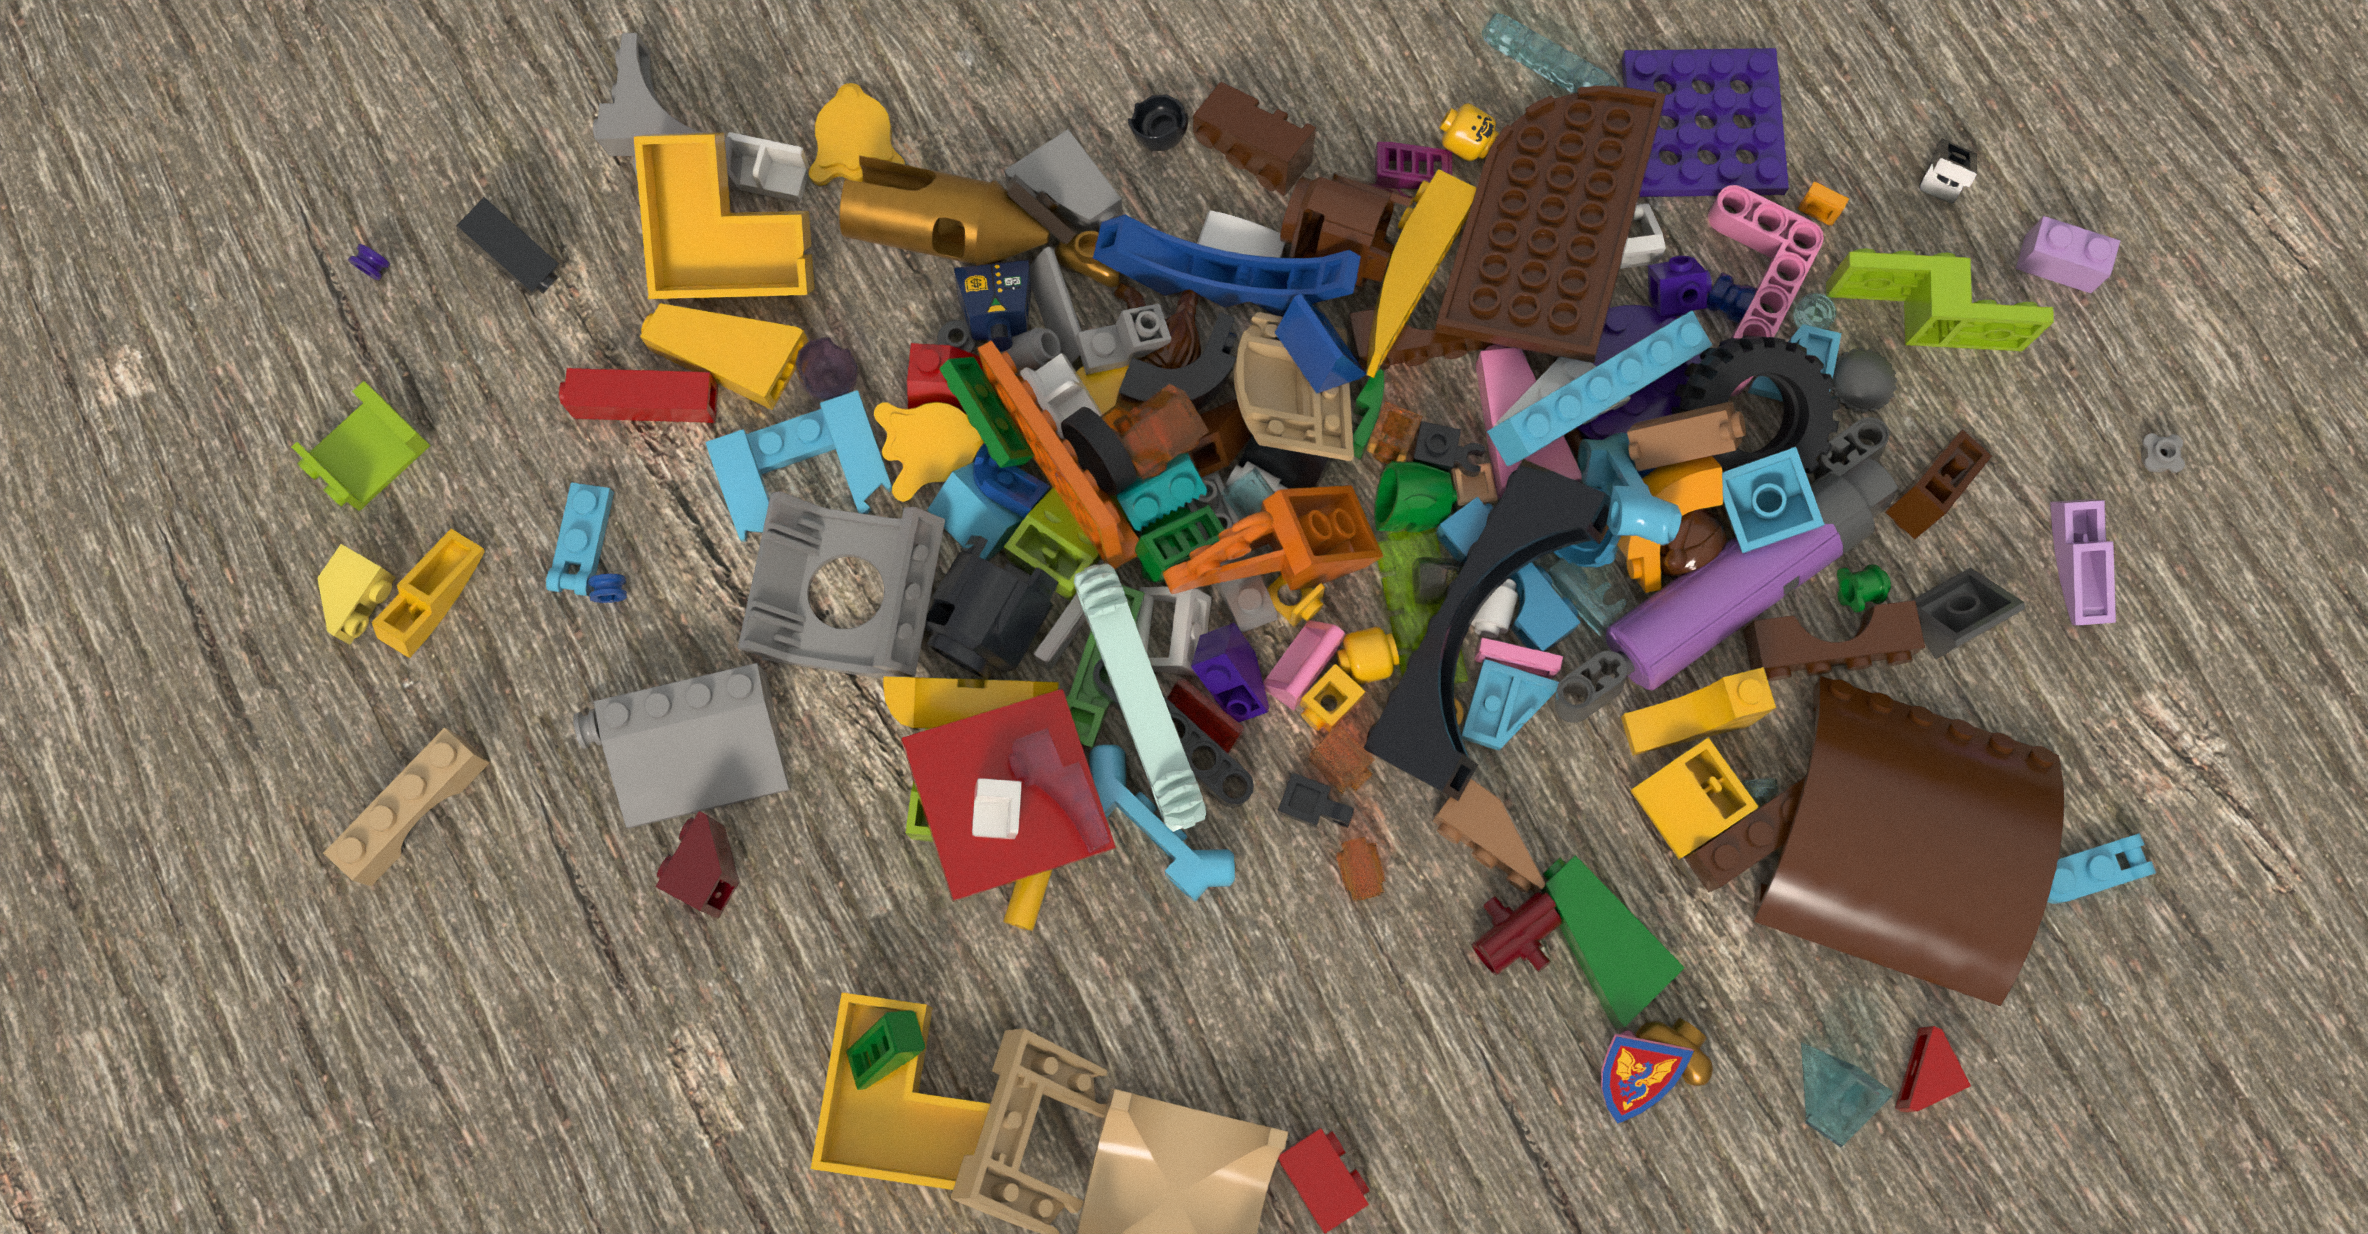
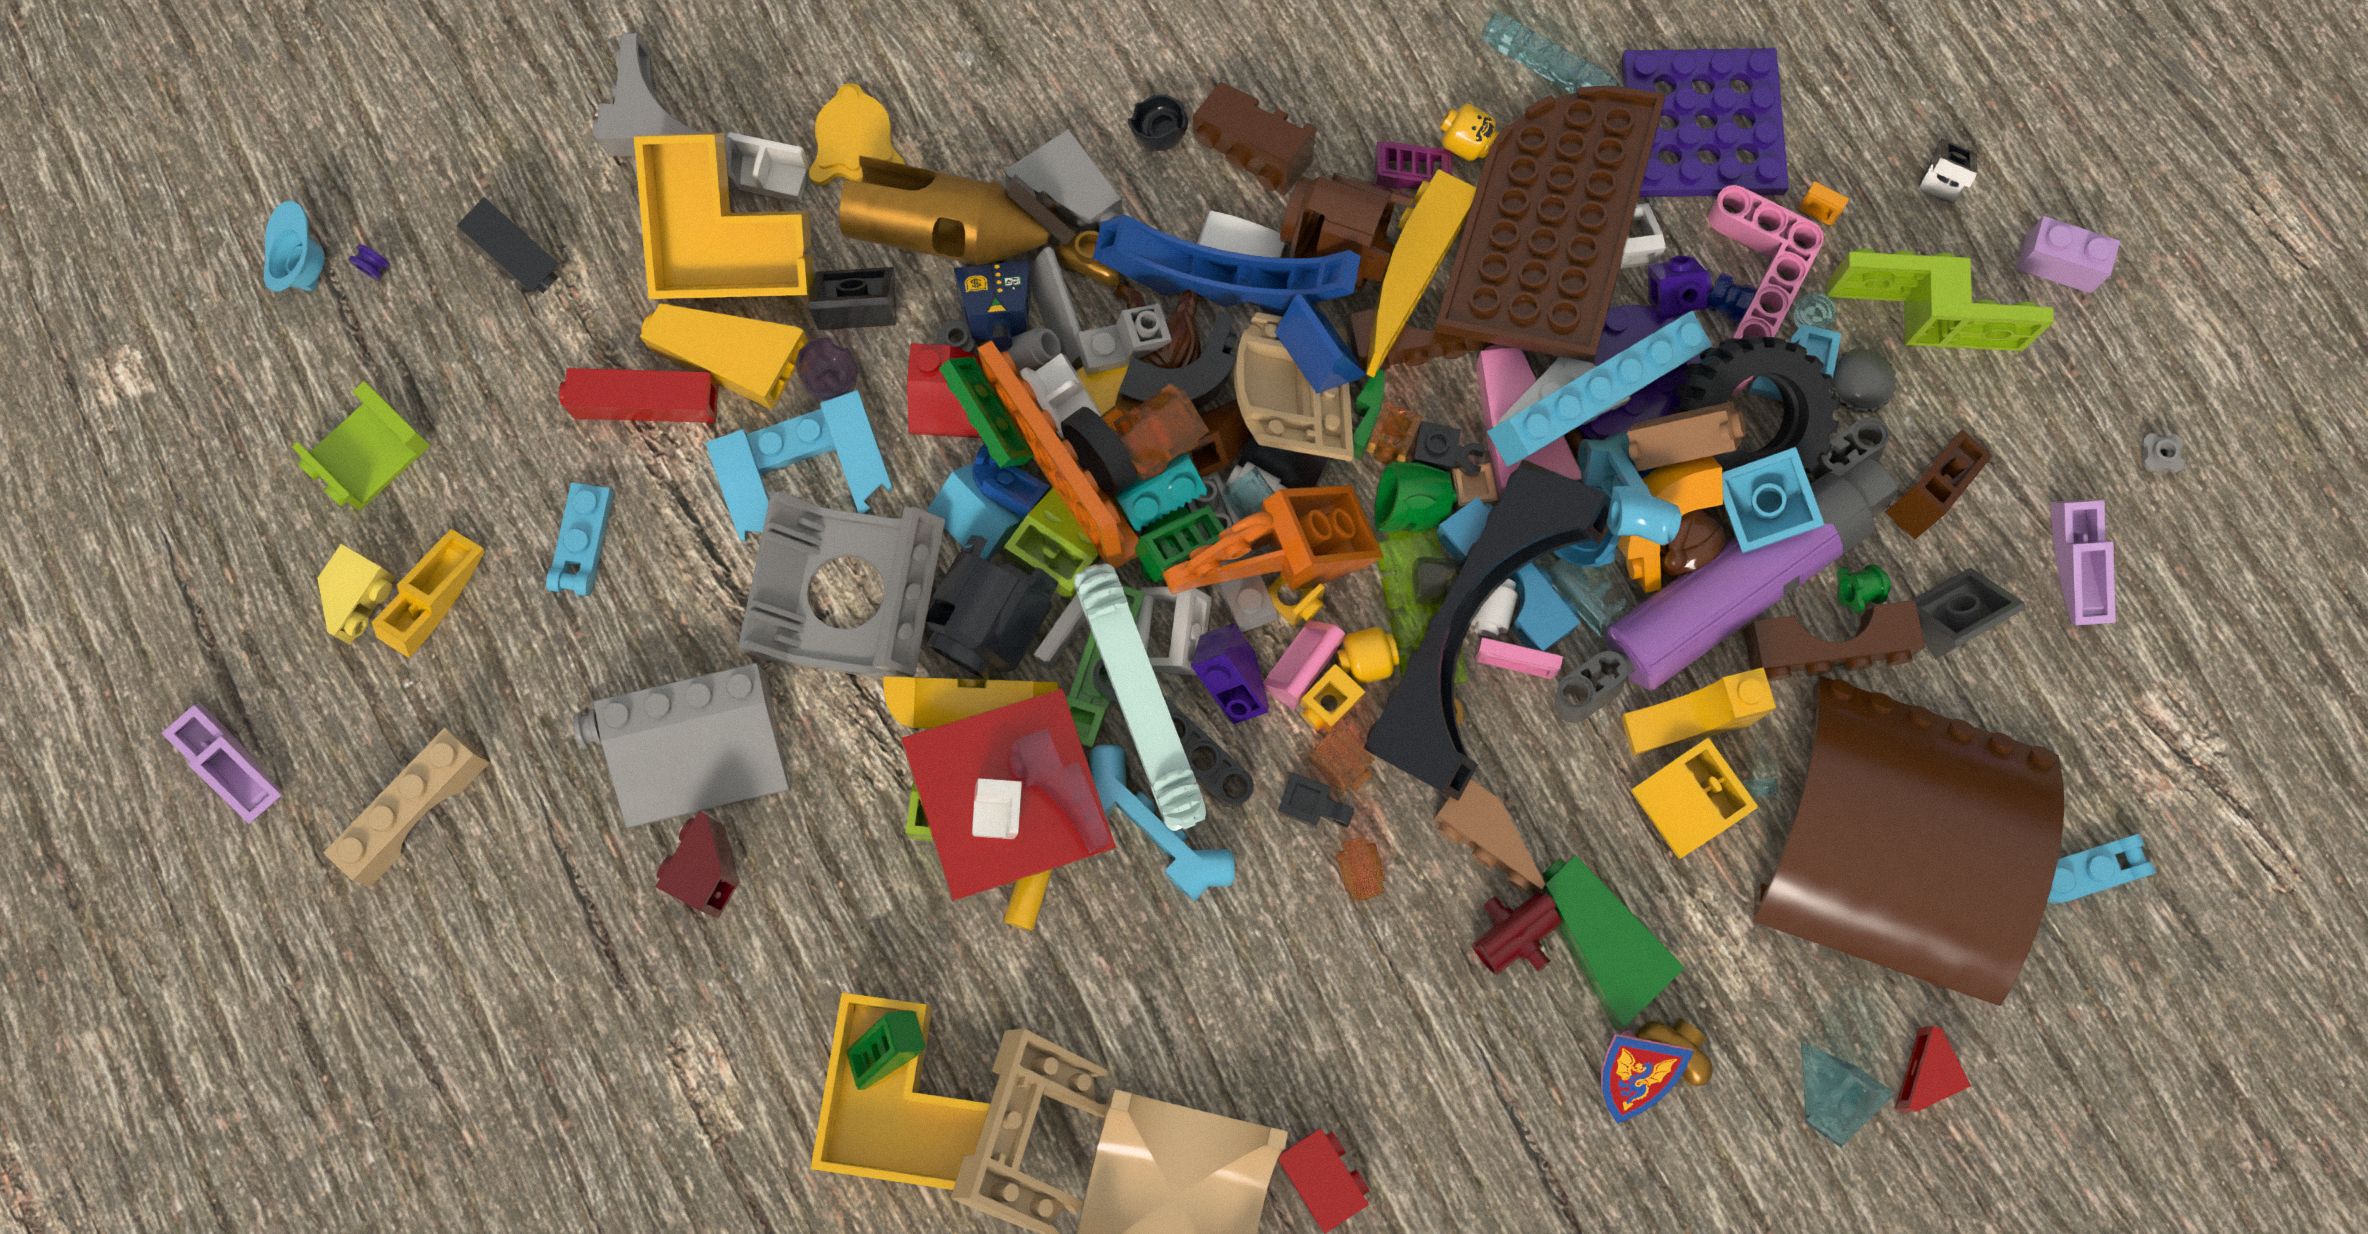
(222, 762): none -> lavender slope
(290, 253): none -> medium azure piece
(607, 588): blue bush -> none
(853, 298): none -> black slope
(927, 442): yellow tile -> none
(1206, 715): clear red slope -> none
(1503, 703): medium azure wing -> none
(1746, 841): reddish brown arch -> none

